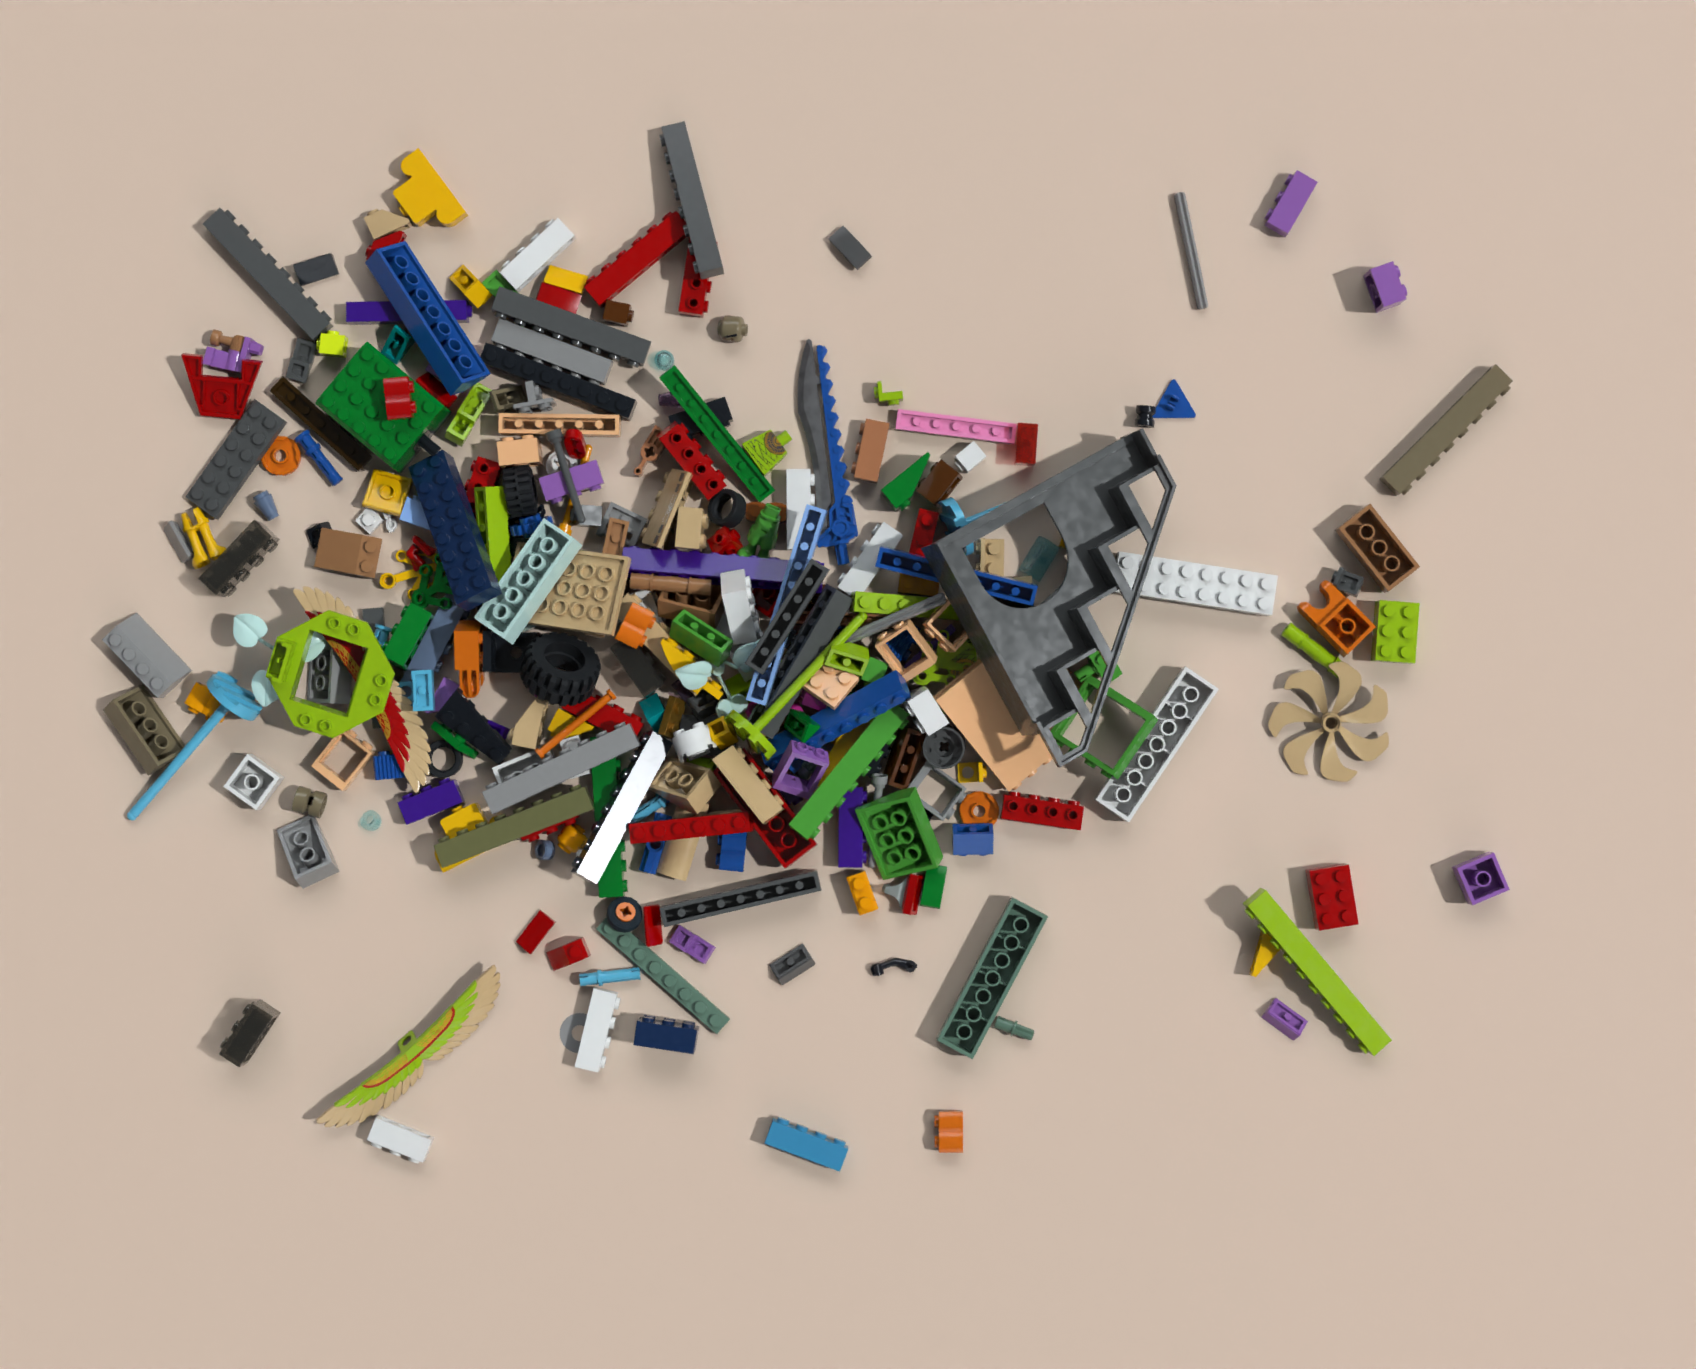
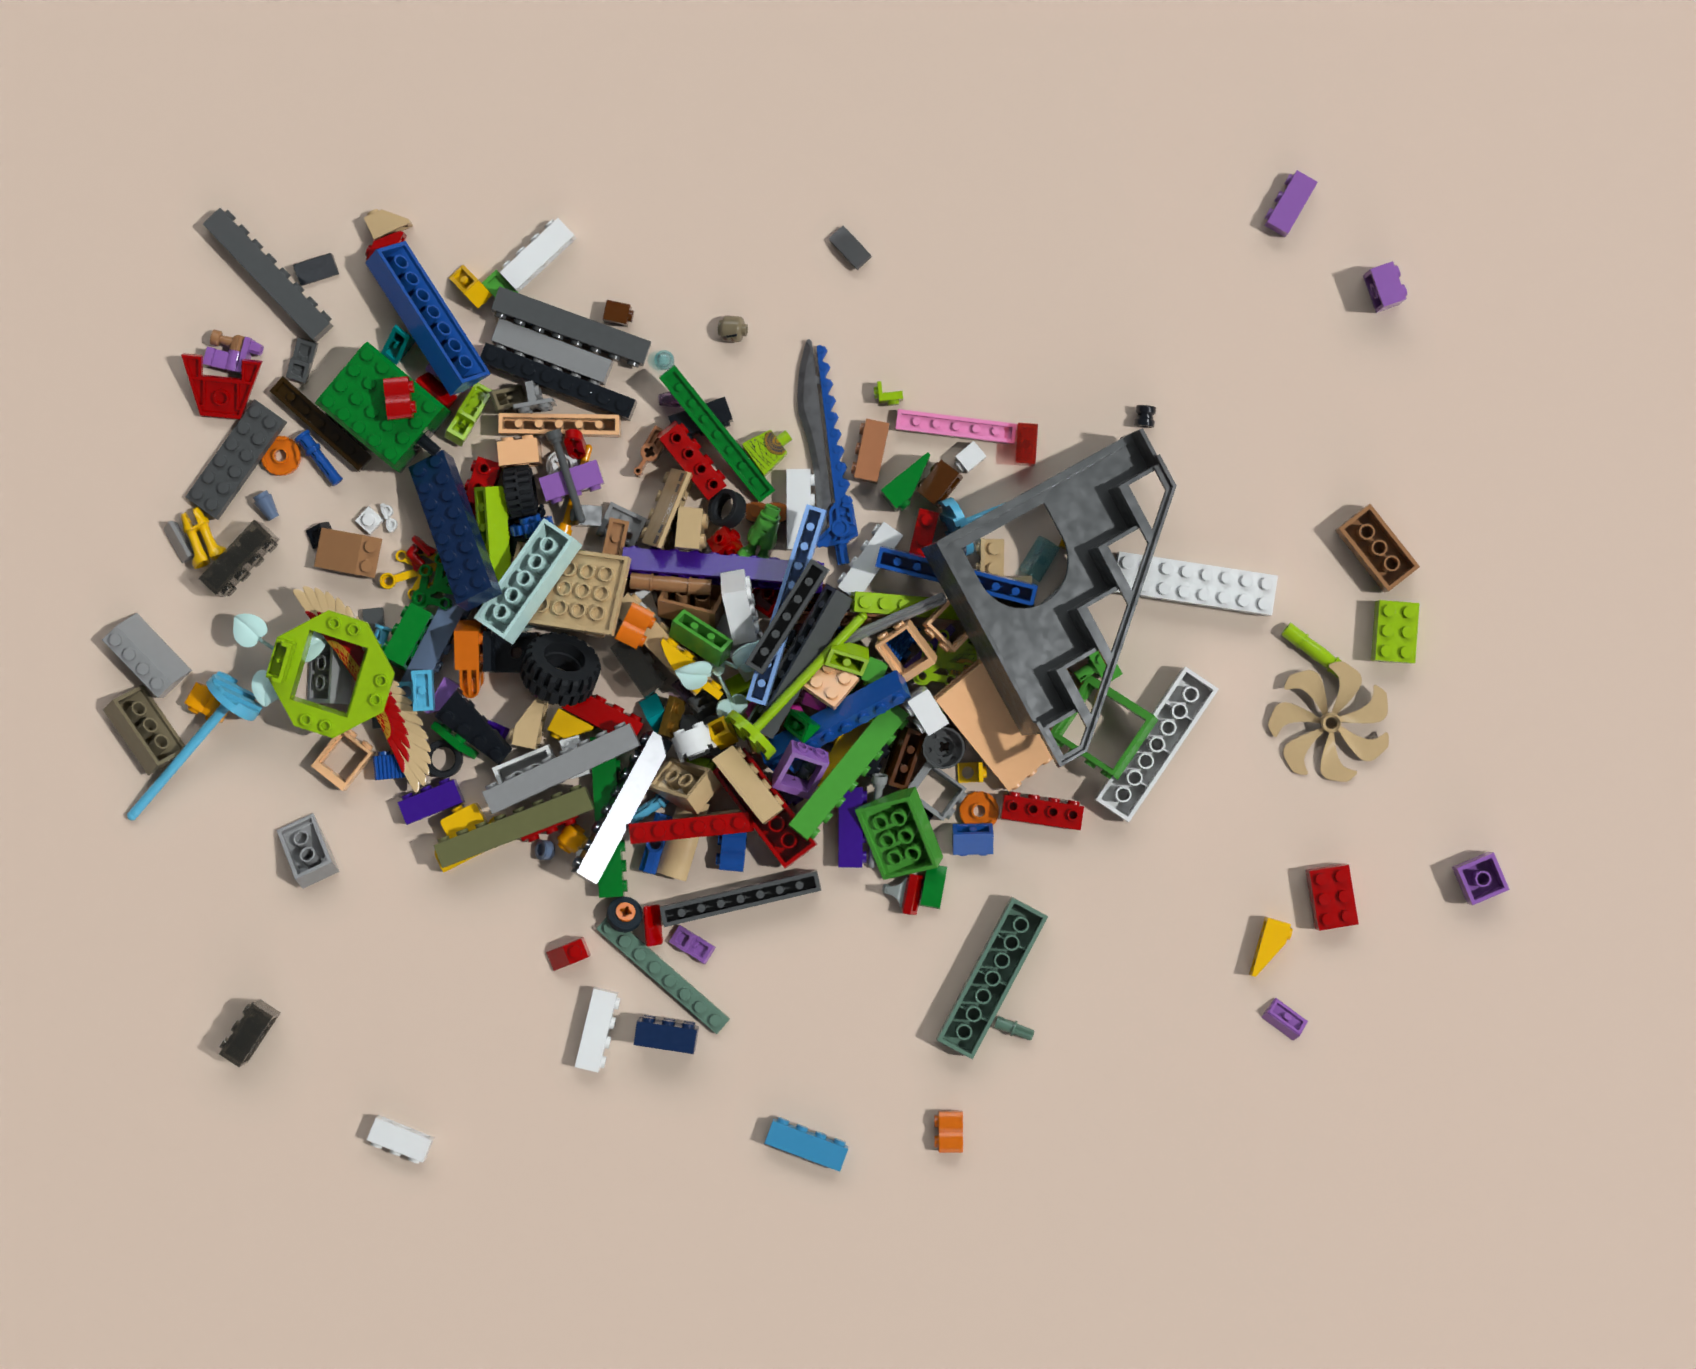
(254, 781): white brick -> none
(302, 801): dark tan wheel -> none
(332, 344): neon yellow brick -> none
(376, 822): clear light blue piece -> none
(384, 313): dark purple brick -> none
(387, 492): yellow tile -> none
(414, 513): light blue slope -> none
(426, 194): yellow brick -> none
(435, 1042): piece -> none
(535, 932): red slope -> none
(558, 297): red slope -> none
(566, 279): yellow slope -> none
(566, 1031): light grey piece -> none
(575, 724): orange bar -> none
(601, 977): medium azure pin -> none
(637, 259): red brick -> none
(692, 199): dark grey brick -> none
(694, 290): red brick -> none
(792, 964): dark grey slope -> none
(862, 892): light orange brick -> none
(907, 965): black piece -> none
(917, 586): light orange brick -> none
(1174, 403): blue piece -> none
(1191, 250): light grey axle -> none
(1316, 971): lime brick -> none
(1337, 613): orange brick -> none
(1347, 582): dark grey bracket -> none
(1446, 430): dark tan brick -> none

